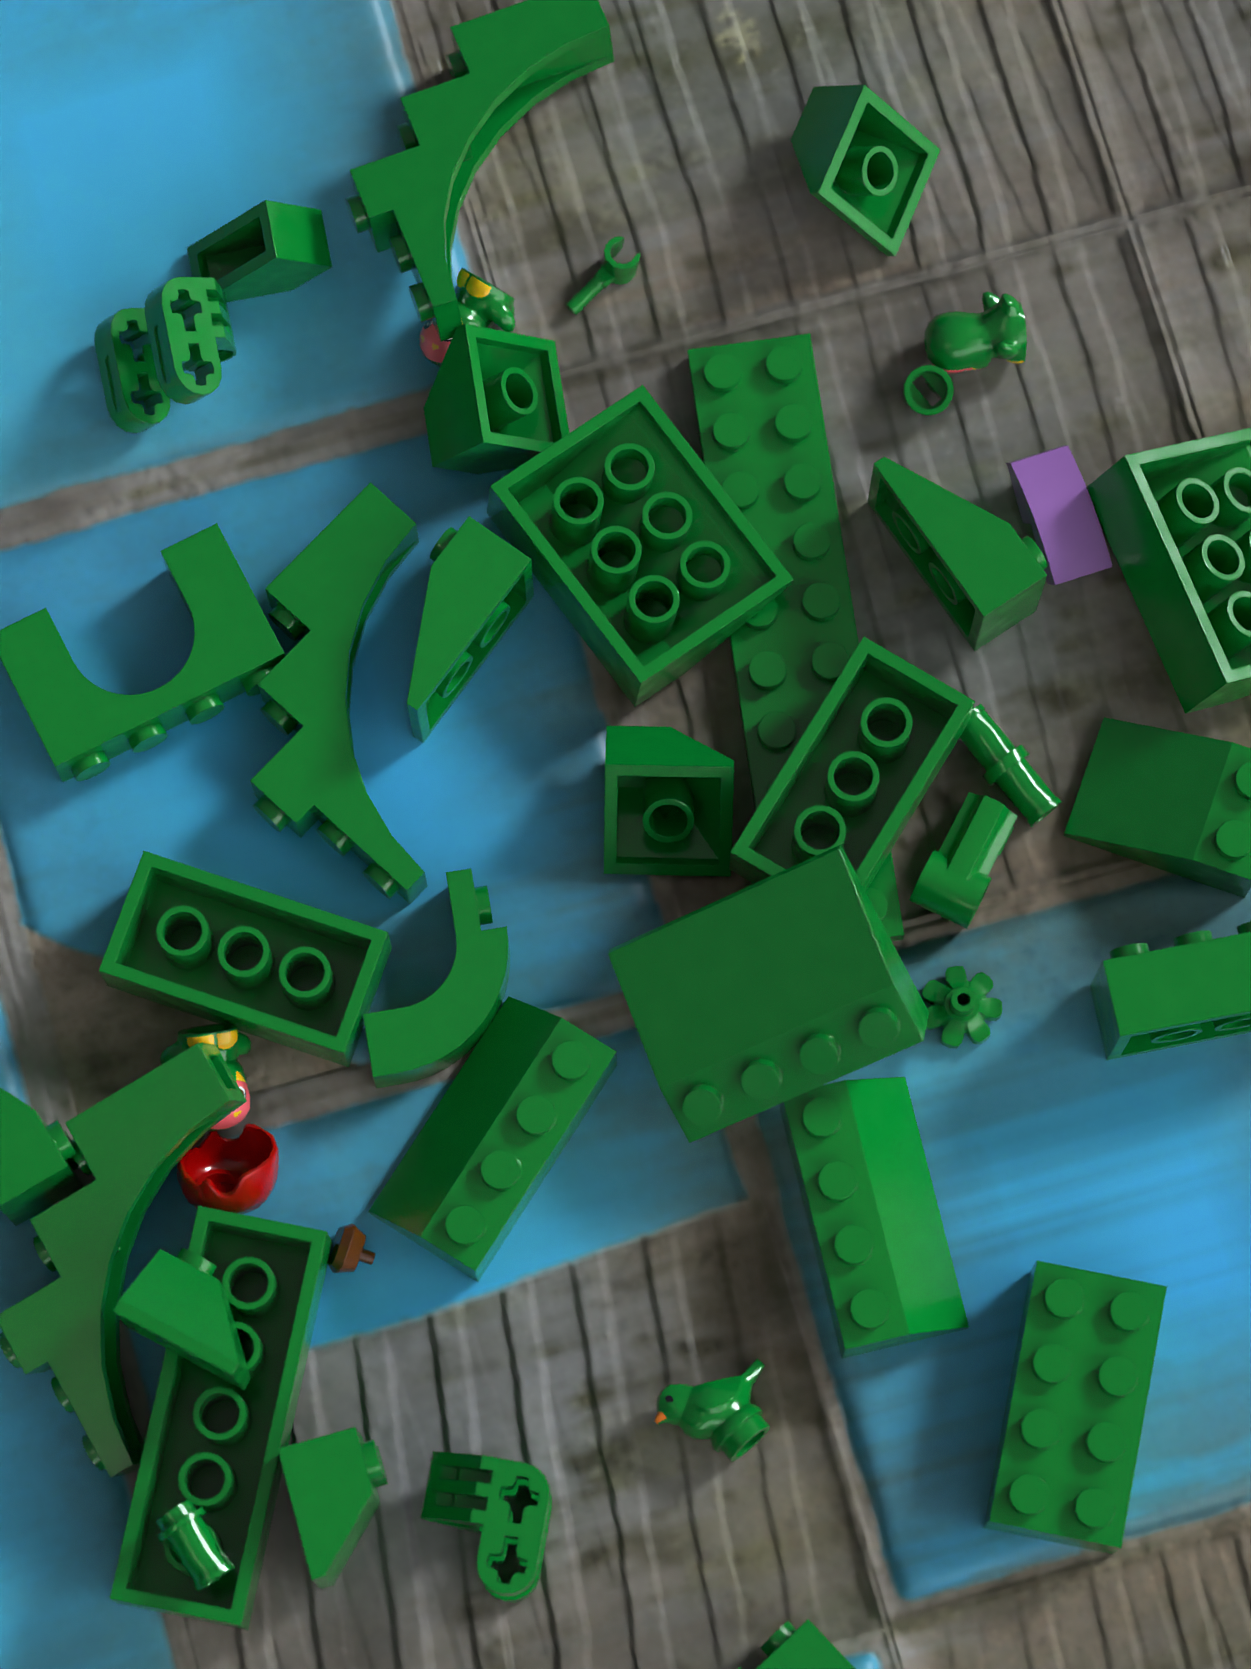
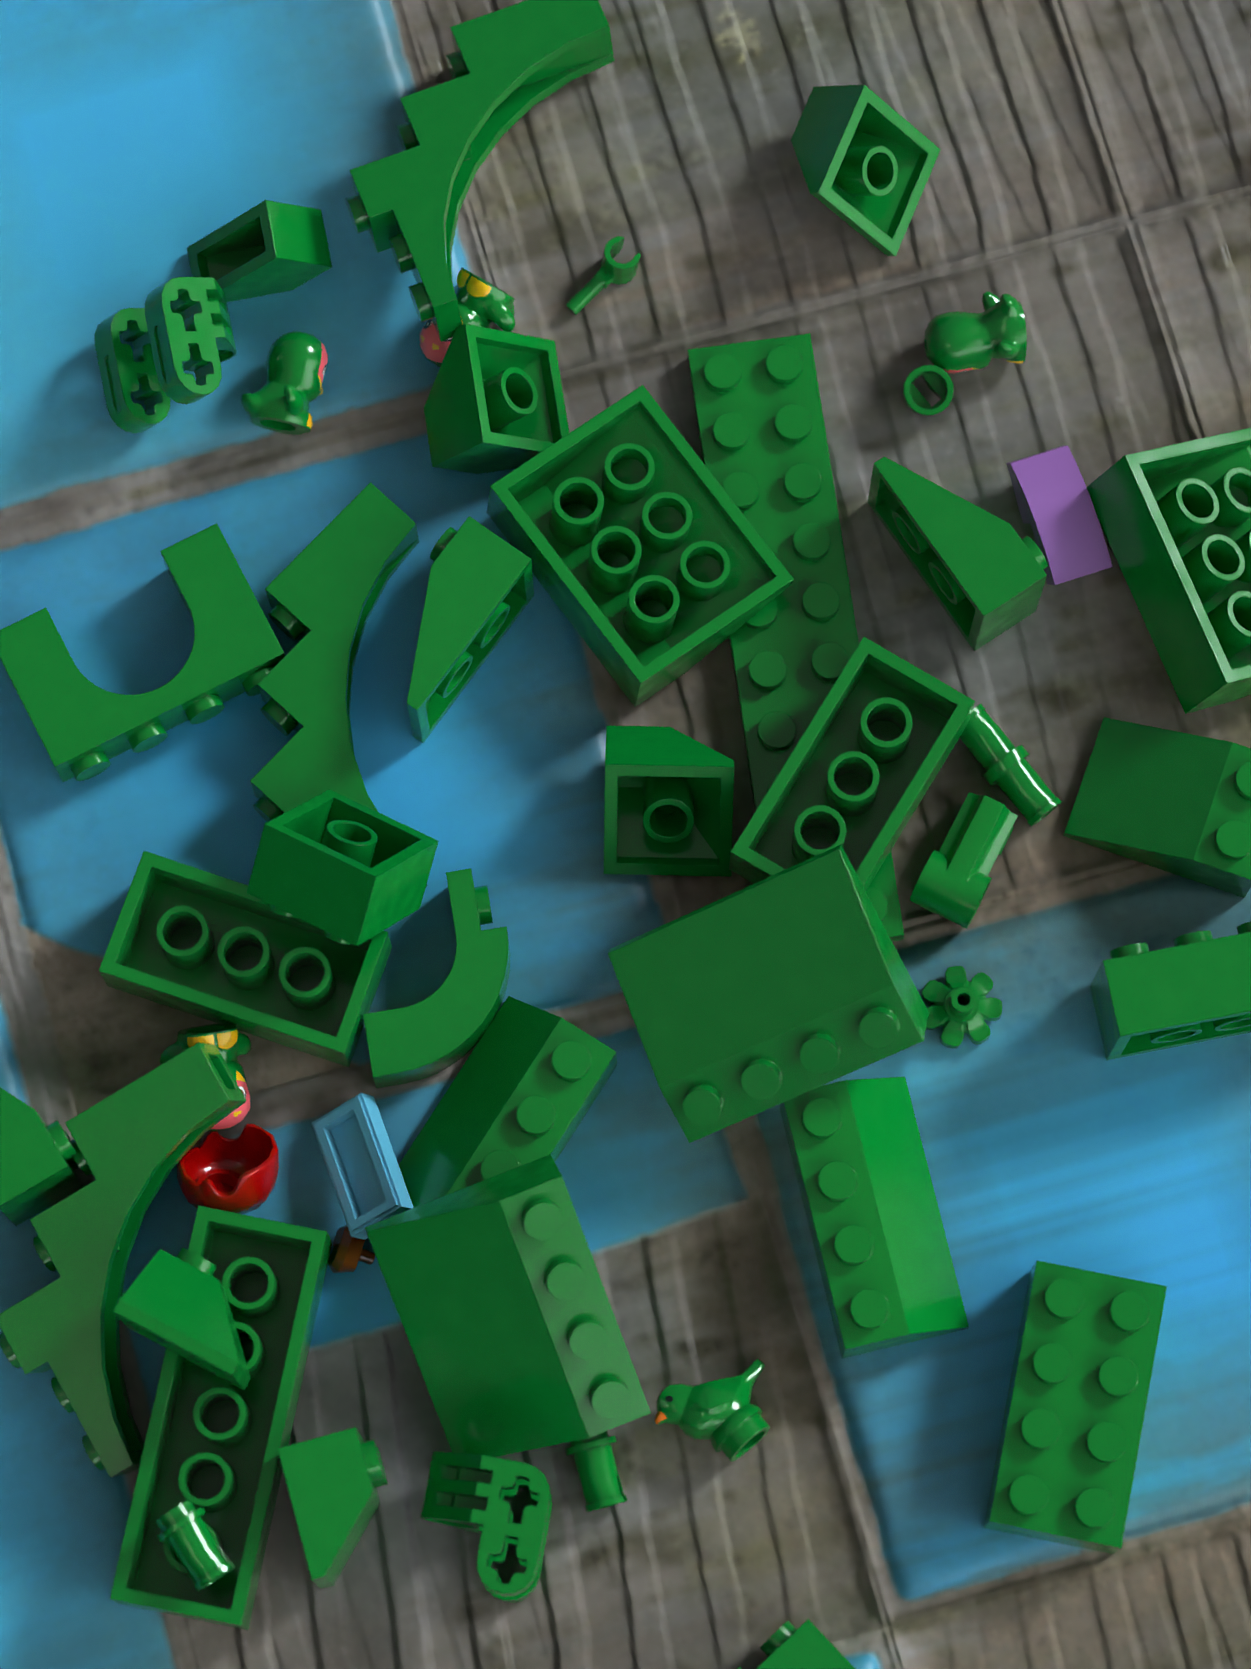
(292, 380): none -> green animal
(341, 867): none -> green brick
(361, 1164): none -> medium azure tile
(508, 1315): none -> green slope
(597, 1471): none -> green pin

